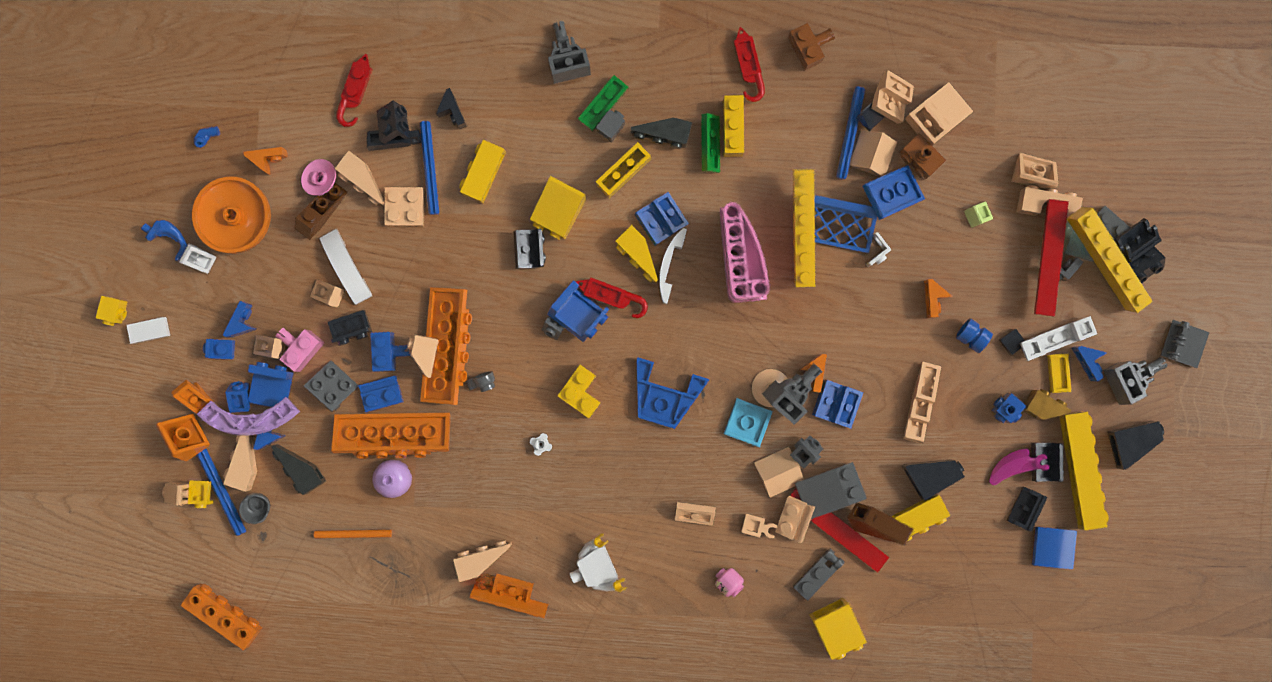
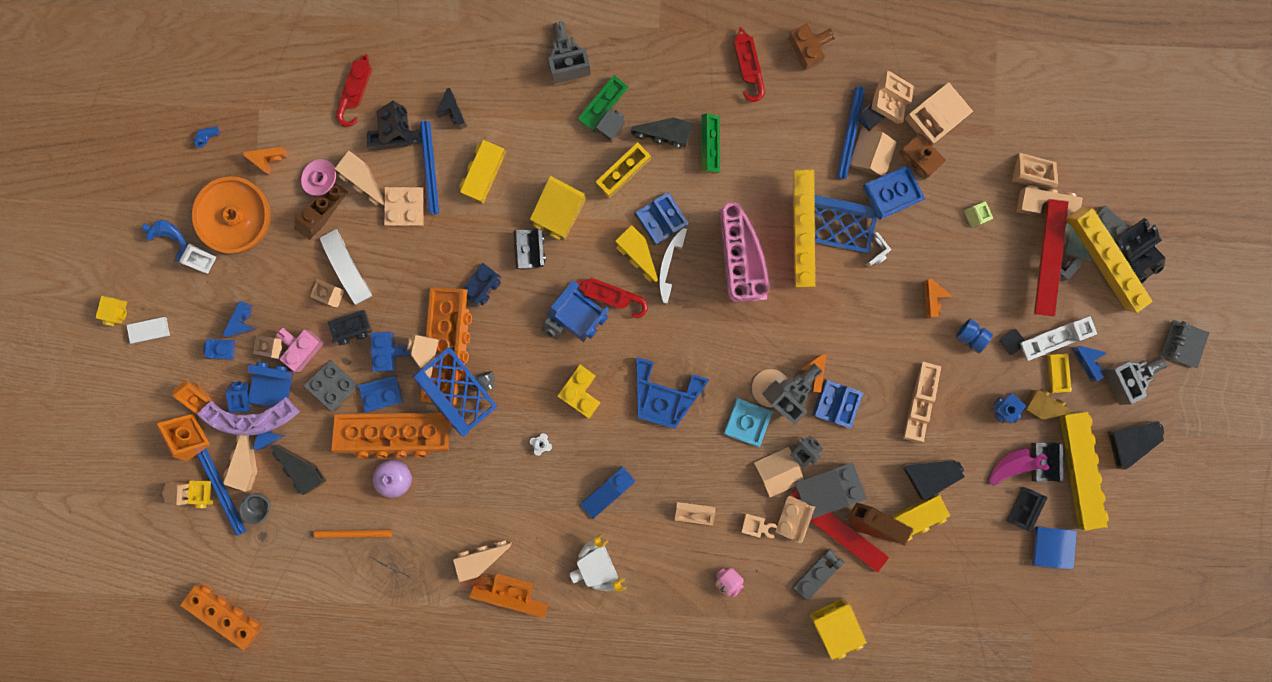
(440, 400): none -> blue fence
(481, 285): none -> dark blue bracket
(608, 492): none -> blue slope
(733, 125): yellow brick -> none

